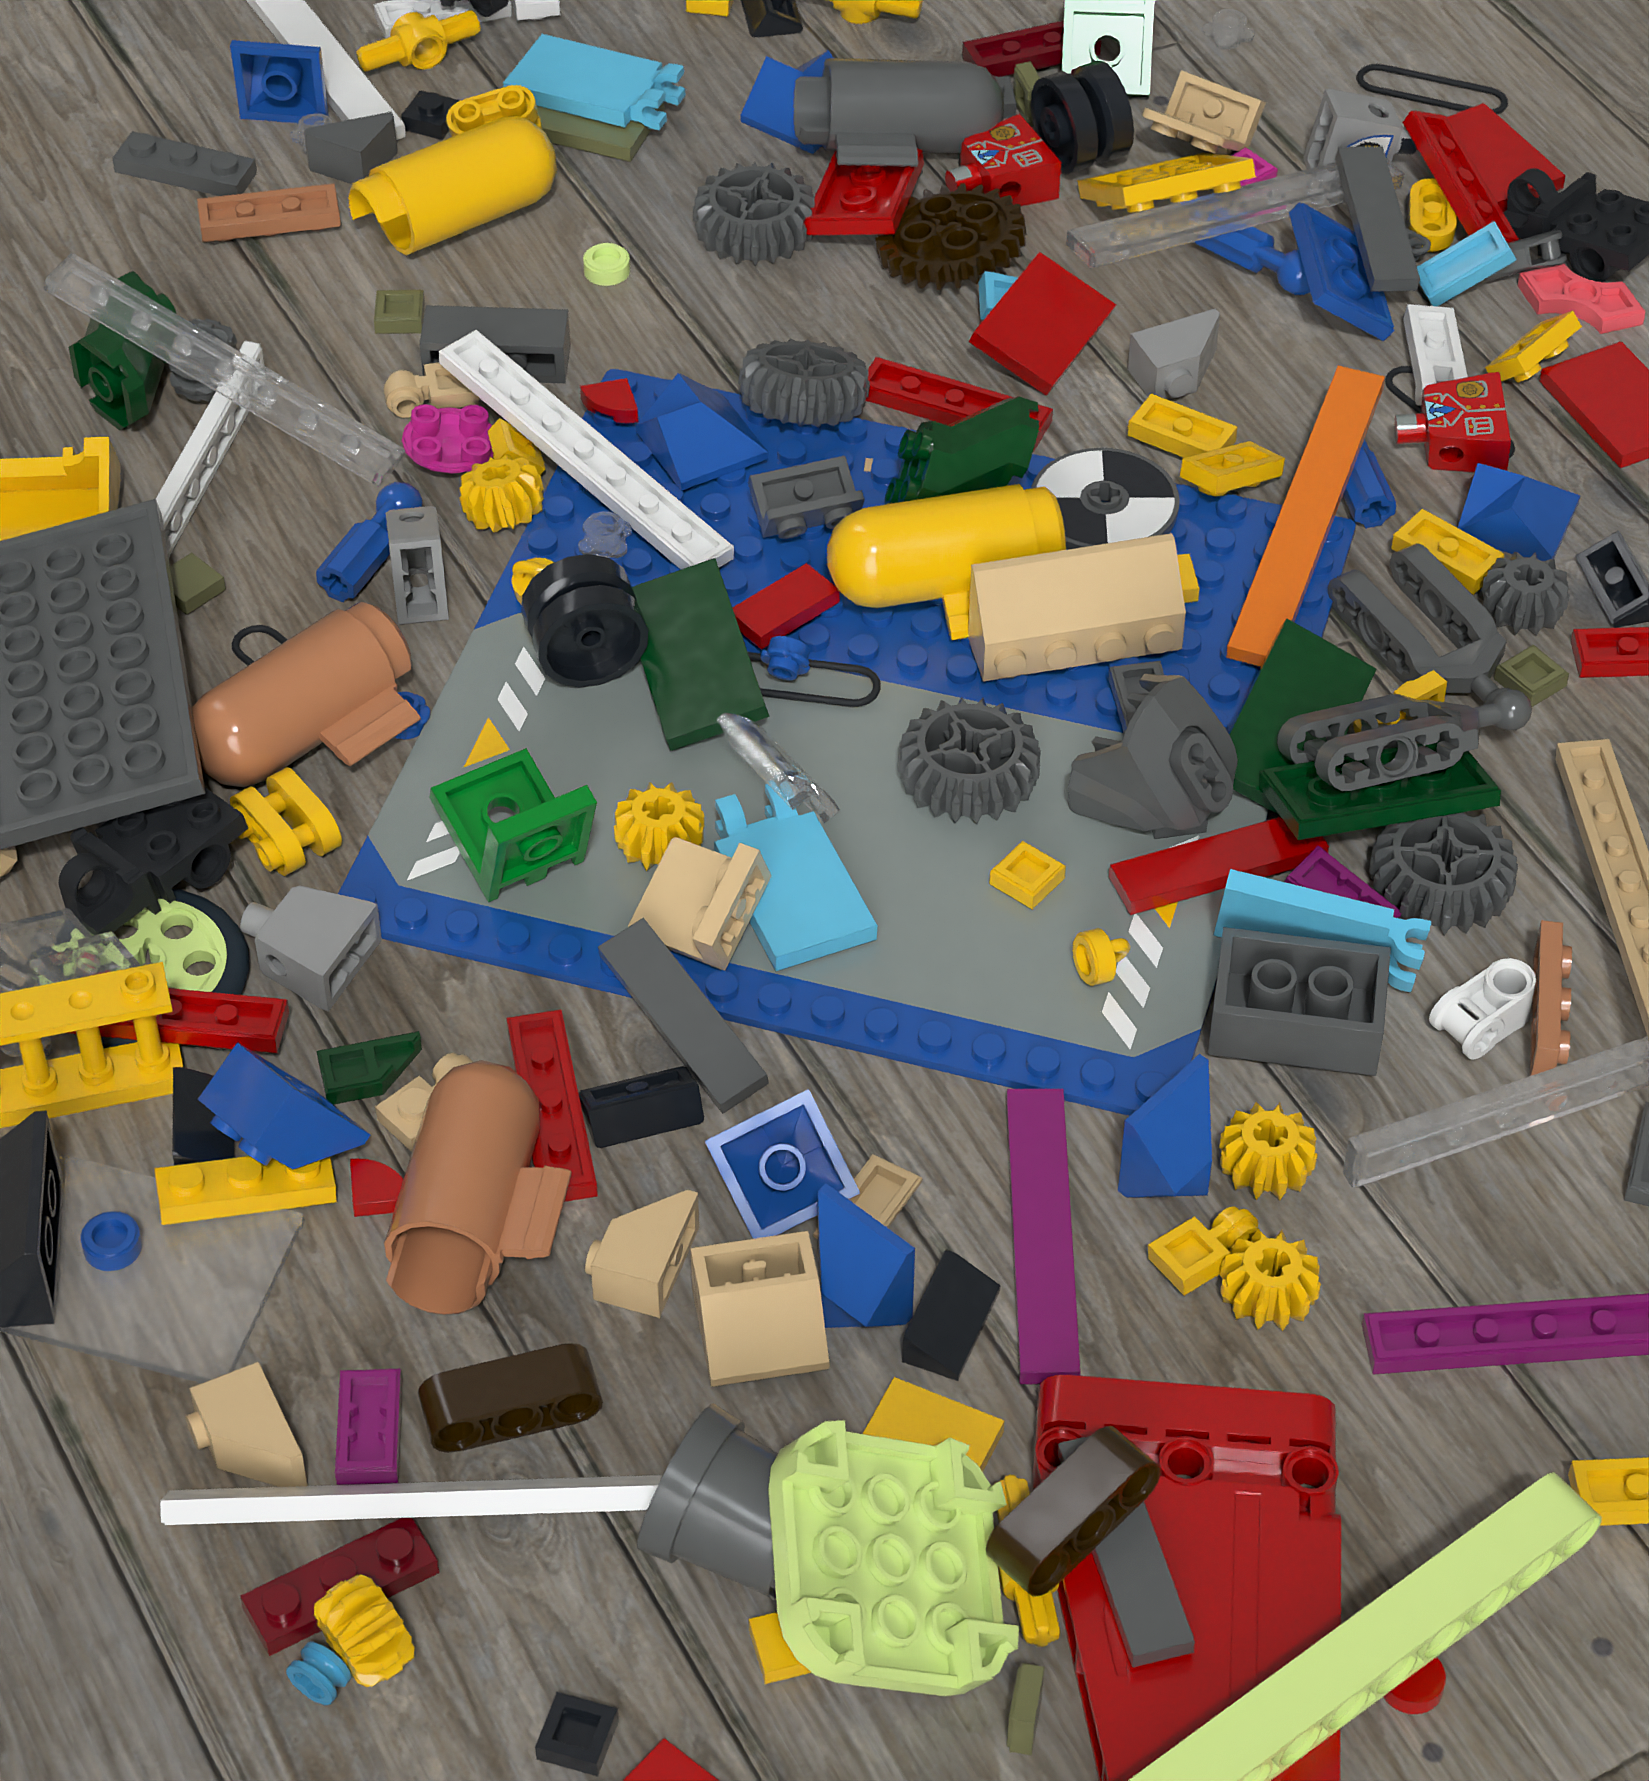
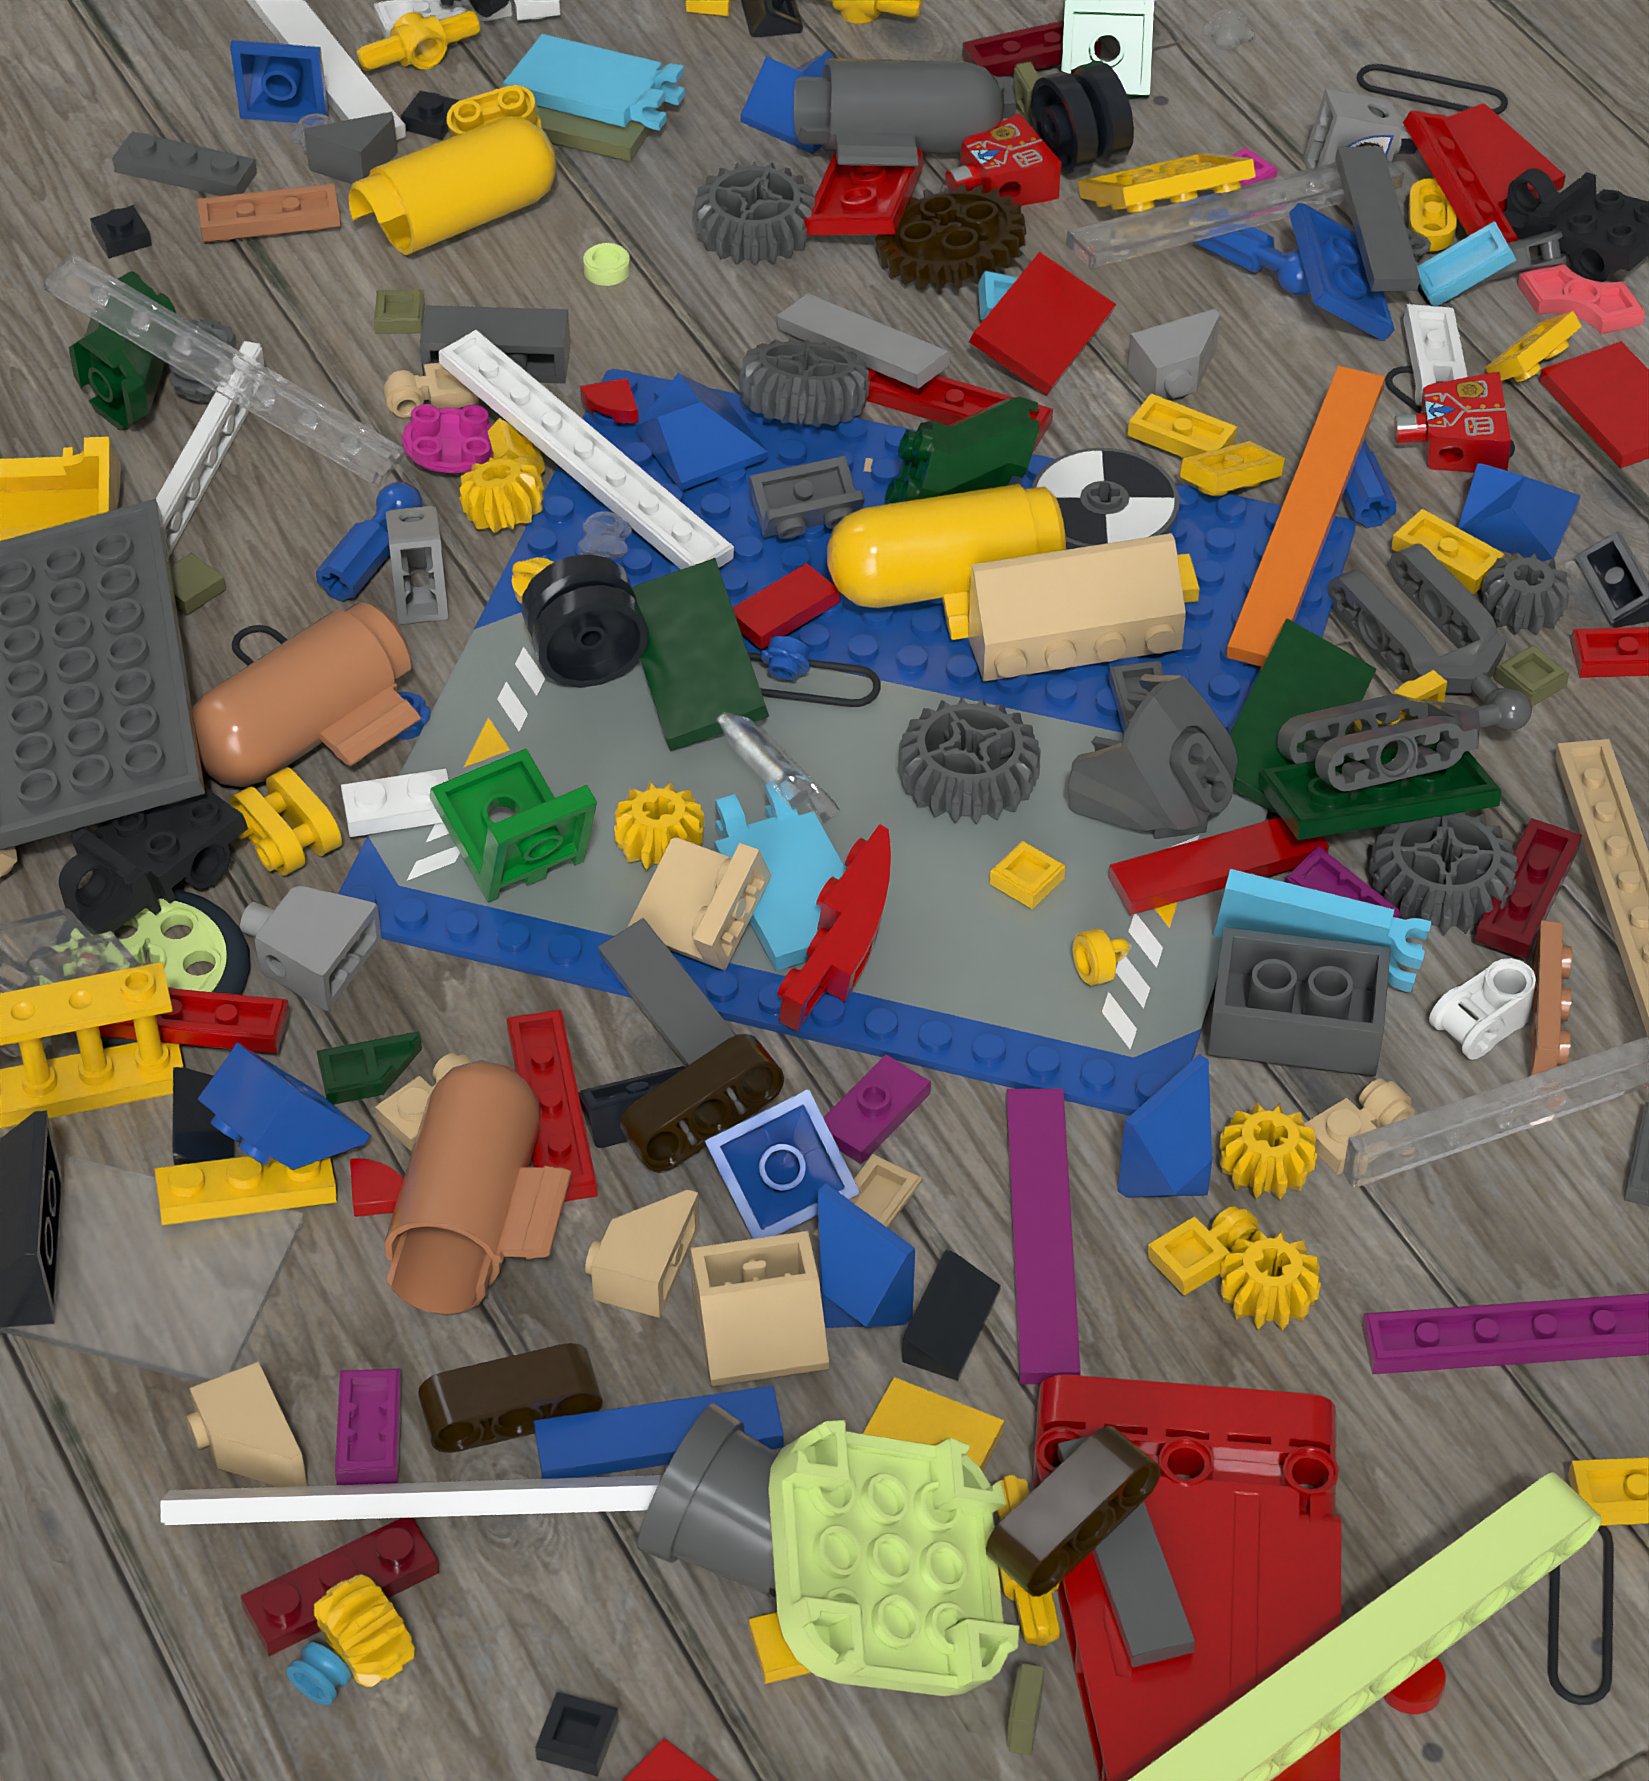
(111, 1241): blue tile -> none
(120, 231): none -> black plate
(391, 803): none -> white plate
(645, 1433): none -> blue tile
(701, 1102): none -> dark brown beam
(846, 931): none -> red slope
(874, 343): none -> light grey tile
(876, 1107): none -> magenta plate
(1210, 113): tan bracket -> none
(1345, 1120): none -> tan plate
(1543, 864): none -> dark red plate
(1607, 1629): none -> black piece

